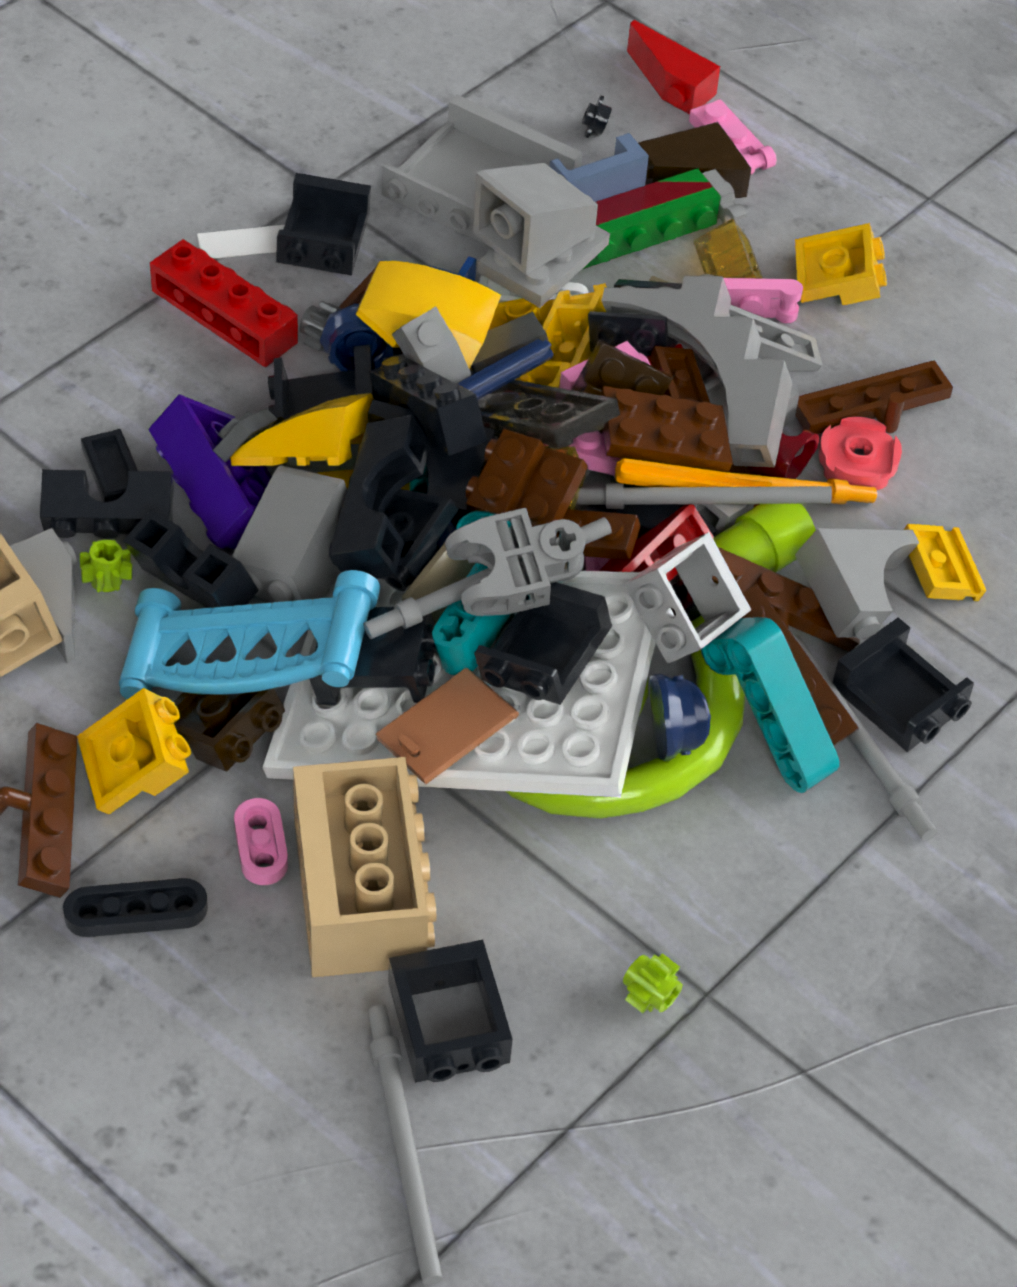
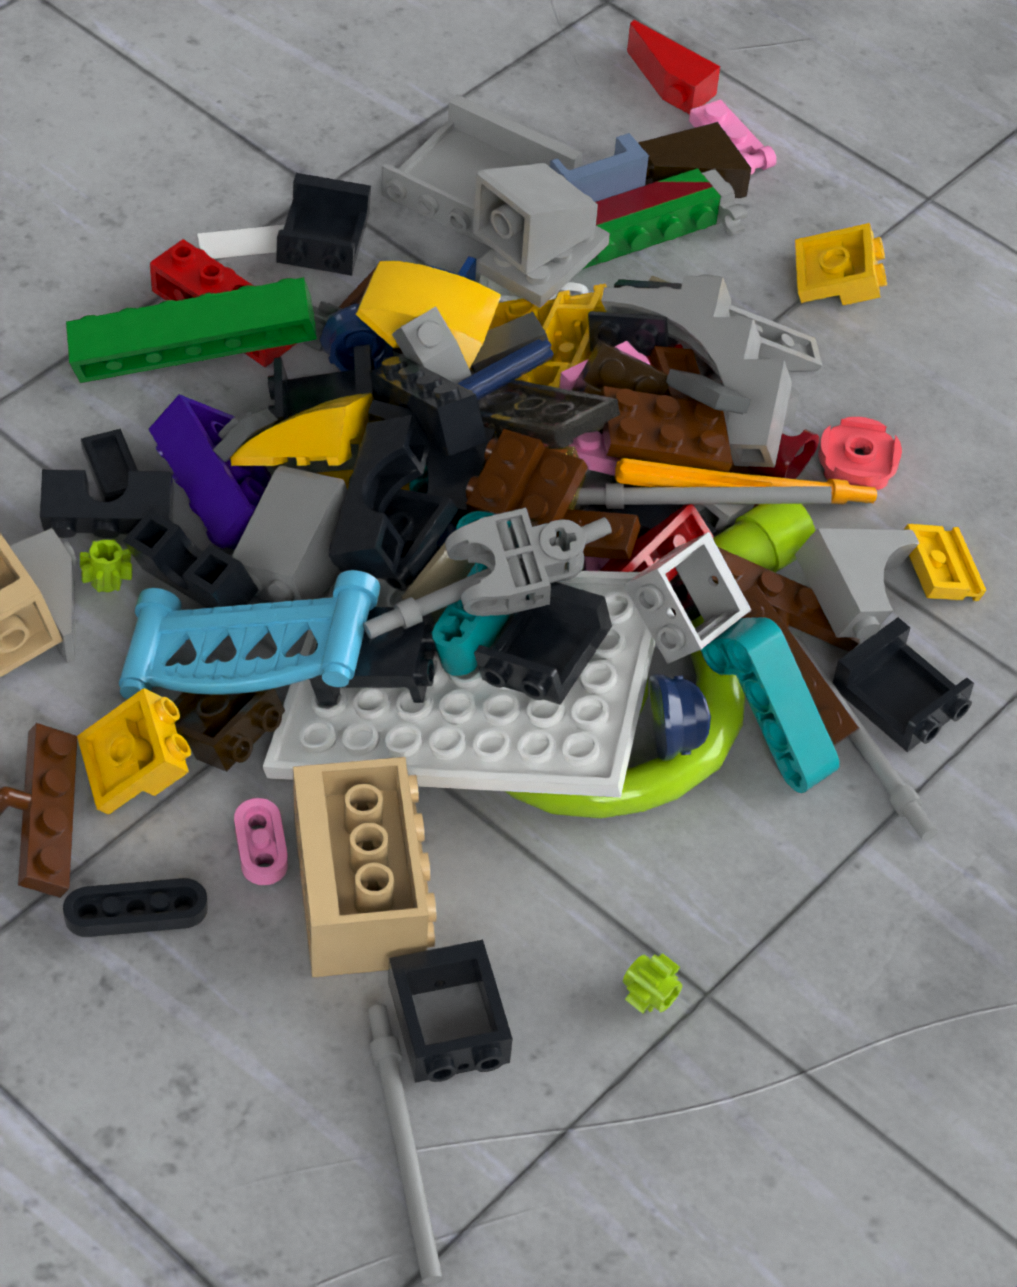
(191, 330): none -> green brick
(446, 725): nougat container -> none
(596, 117): black plate -> none
(708, 392): none -> dark grey tile
(727, 252): clear yellow brick -> none
(756, 294): bright pink plate -> none
(874, 397): reddish brown plate -> none

